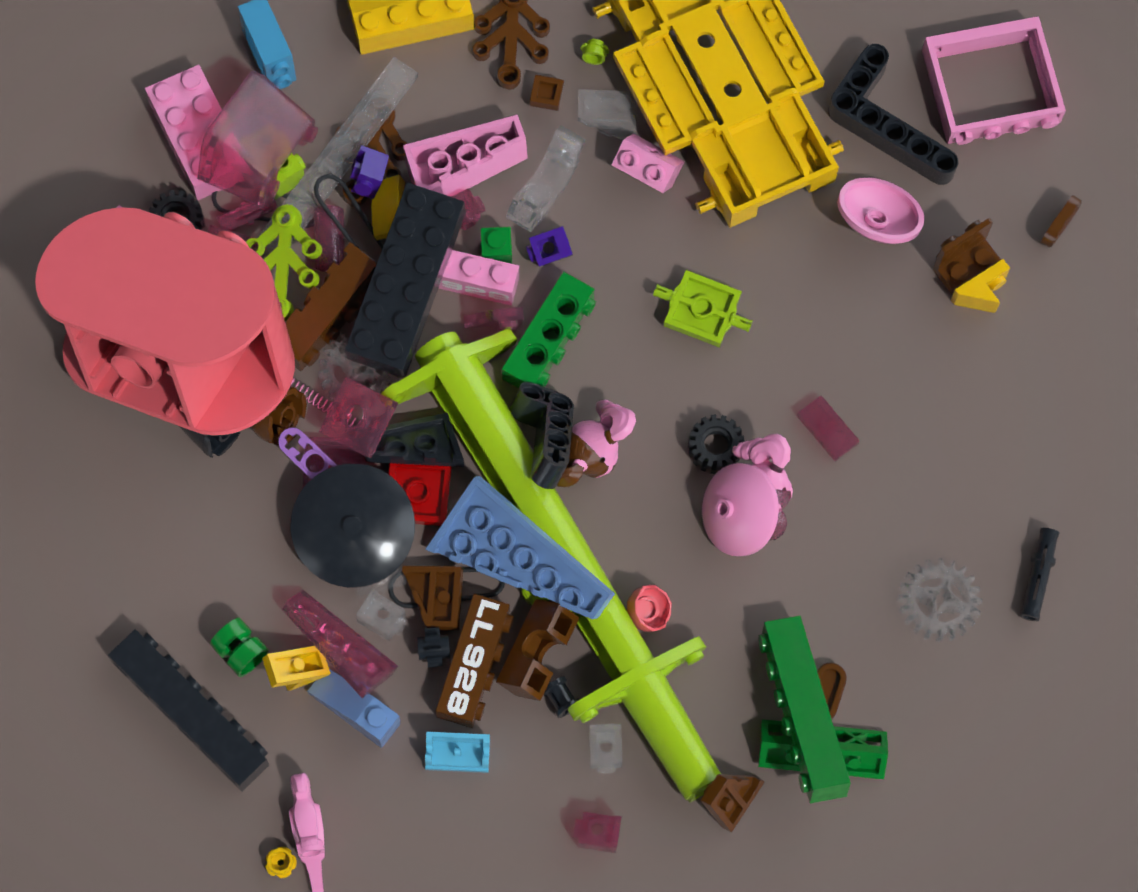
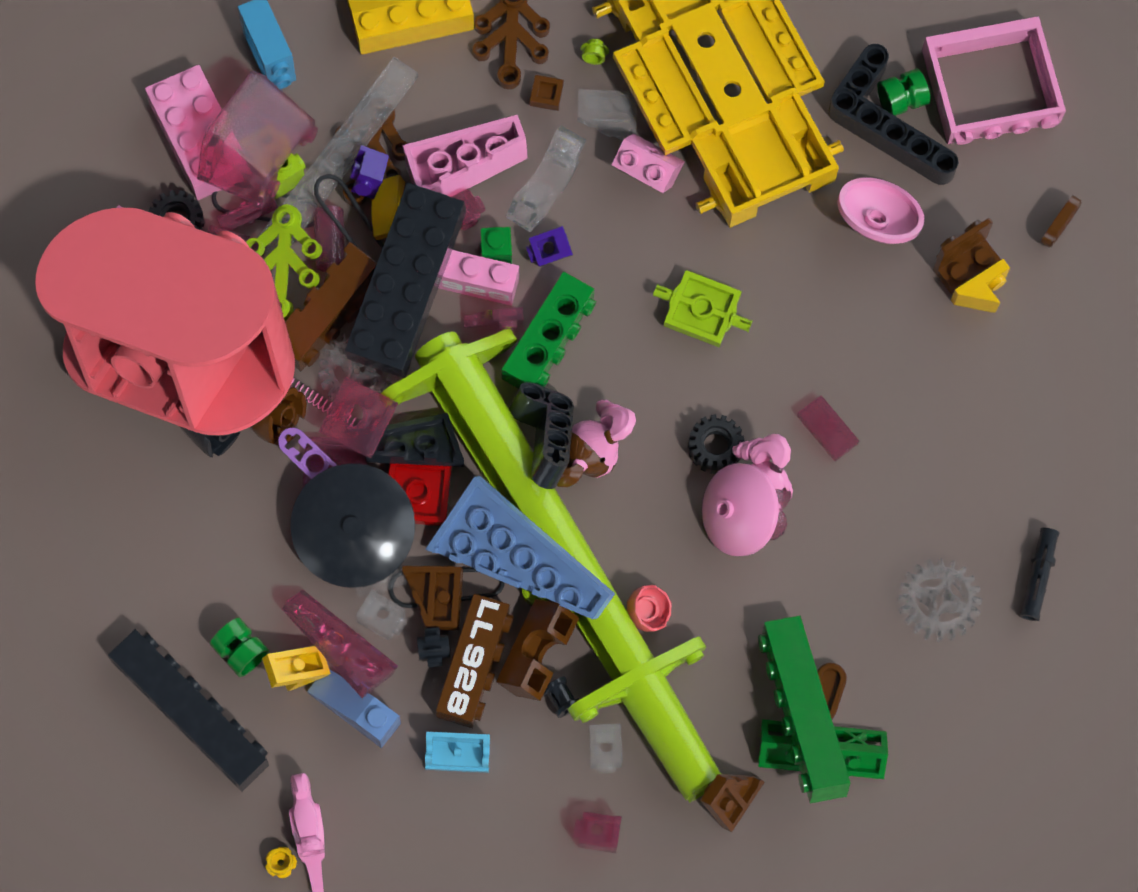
(907, 91): none -> green wheel

